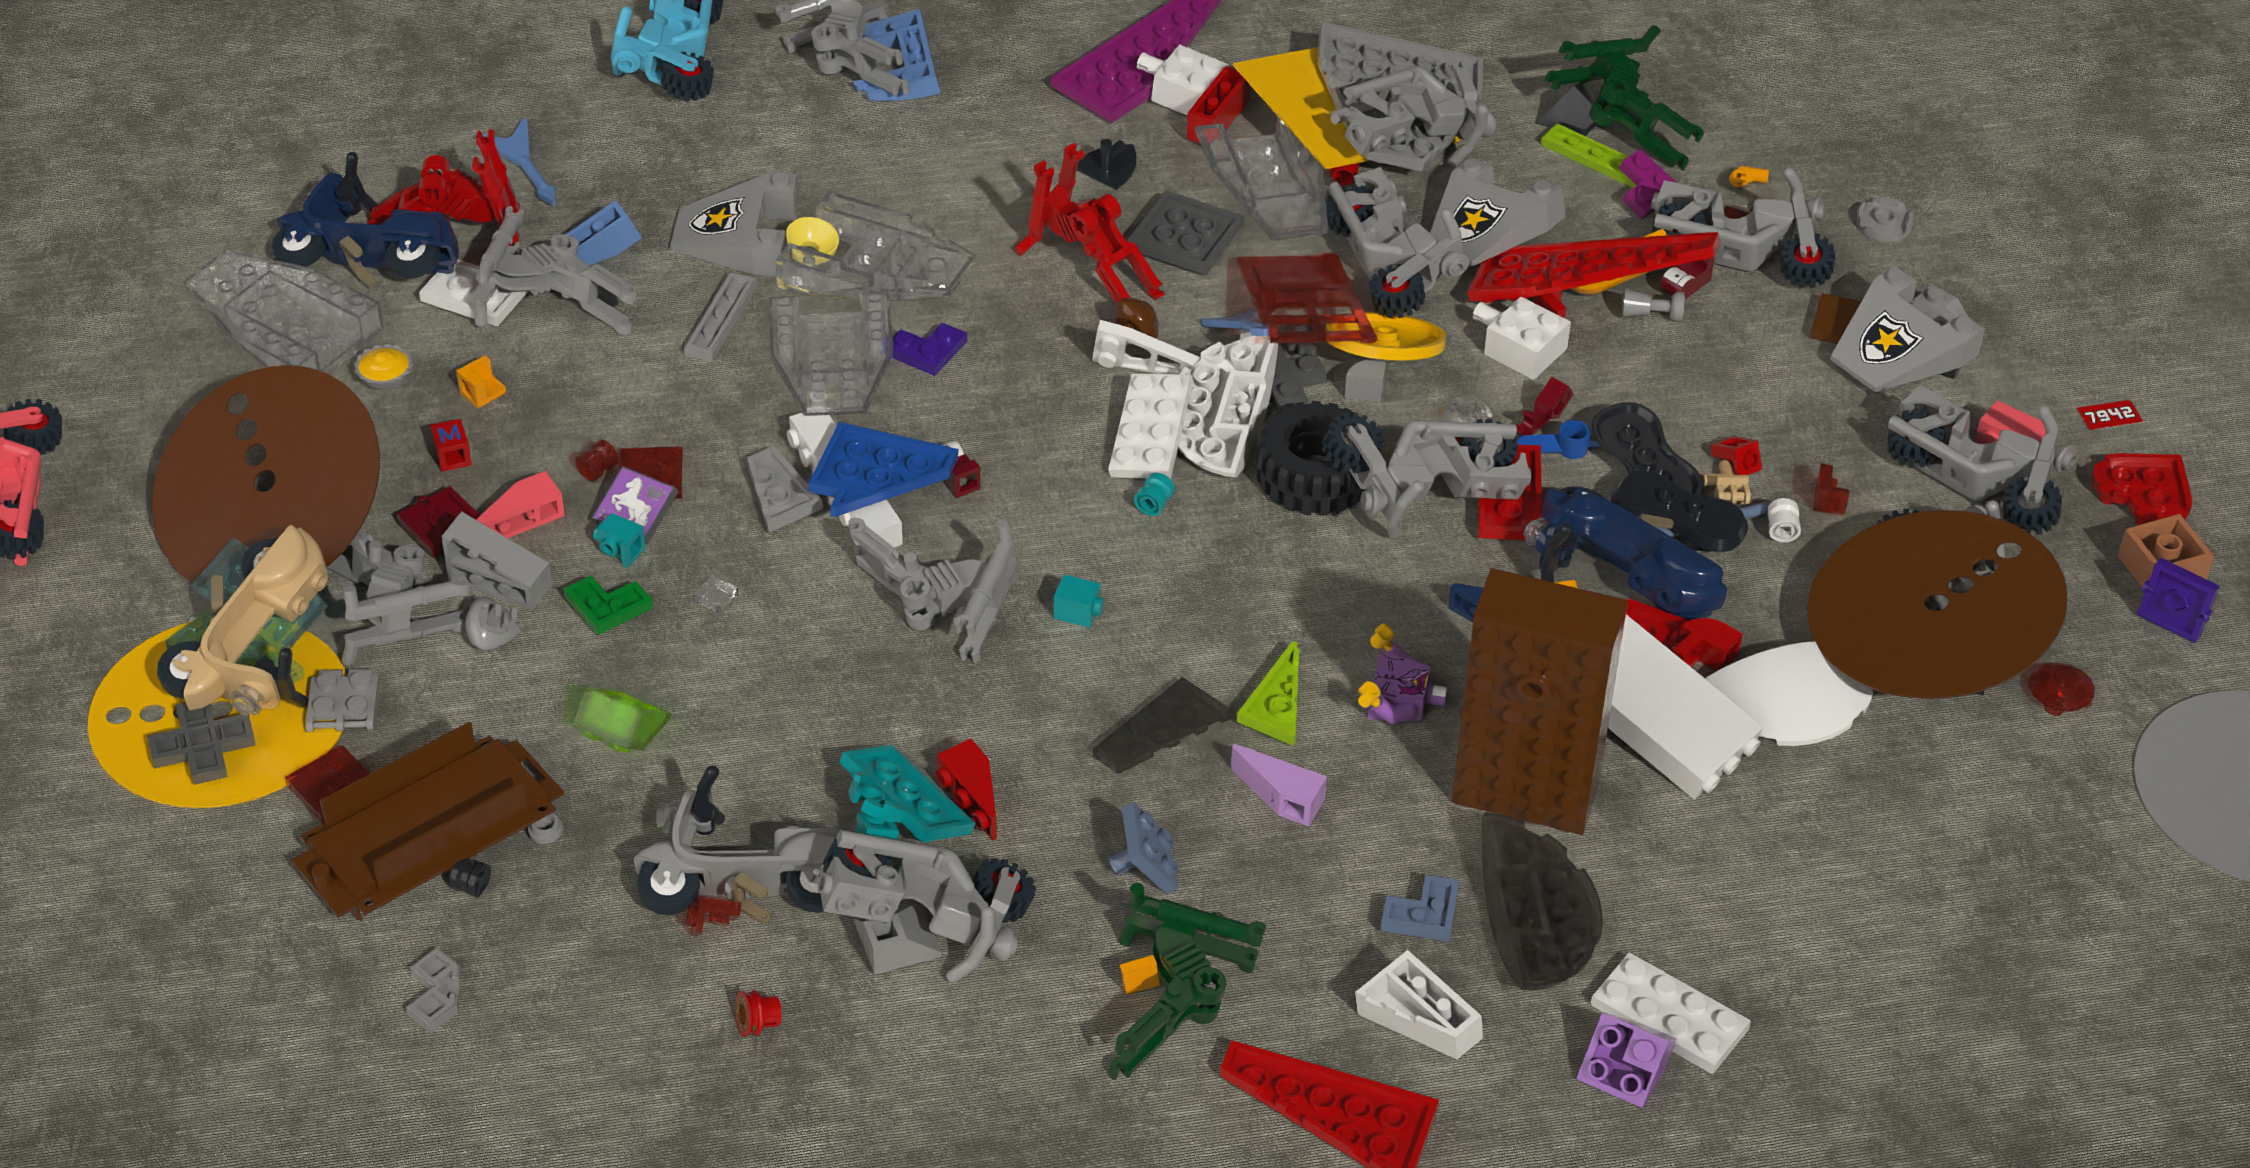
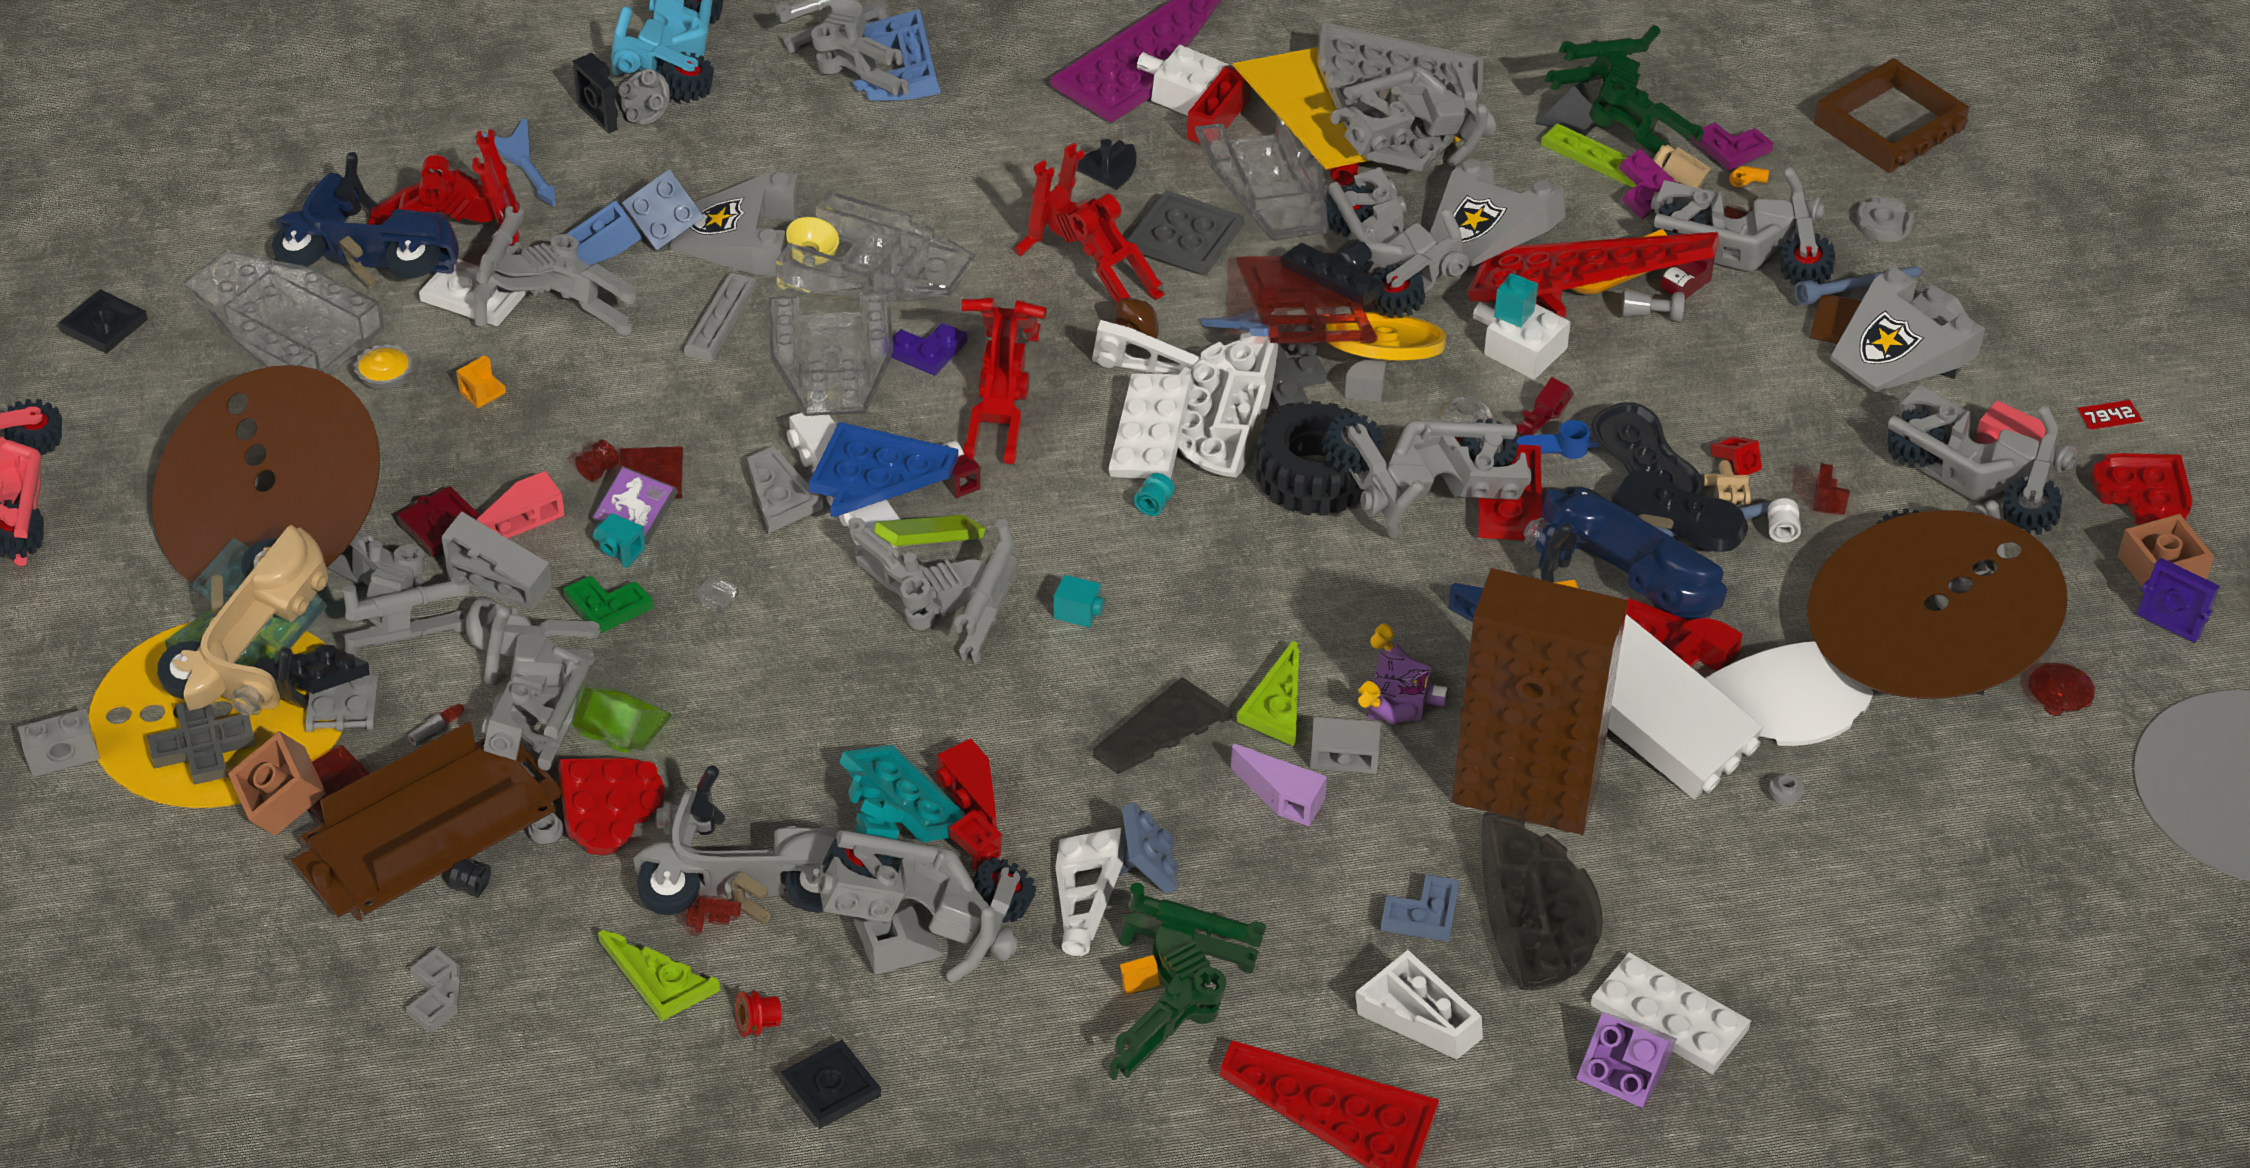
(58, 743): none -> light grey brick
(103, 321): none -> black plate
(277, 783): none -> nougat brick
(326, 669): none -> black plate
(435, 724): none -> light grey piece
(451, 445): red brick -> none
(543, 684): none -> light grey piece
(595, 91): none -> black plate
(607, 799): none -> red plate
(644, 97): none -> light grey dish
(660, 981): none -> lime wing
(662, 210): none -> sand blue plate
(830, 1084): none -> black plate
(929, 530): none -> lime tile
(977, 838): none -> red bracket
(1003, 372): none -> red piece
(1083, 853): none -> white plate
(1339, 271): none -> black plate
(1345, 745): none -> light grey brick
(1515, 300): none -> teal brick
(1682, 166): none -> tan piece
(1732, 150): none -> magenta plate
(1786, 789): none -> light grey plate
(1809, 292): none -> sand blue piece
(1834, 118): none -> reddish brown window

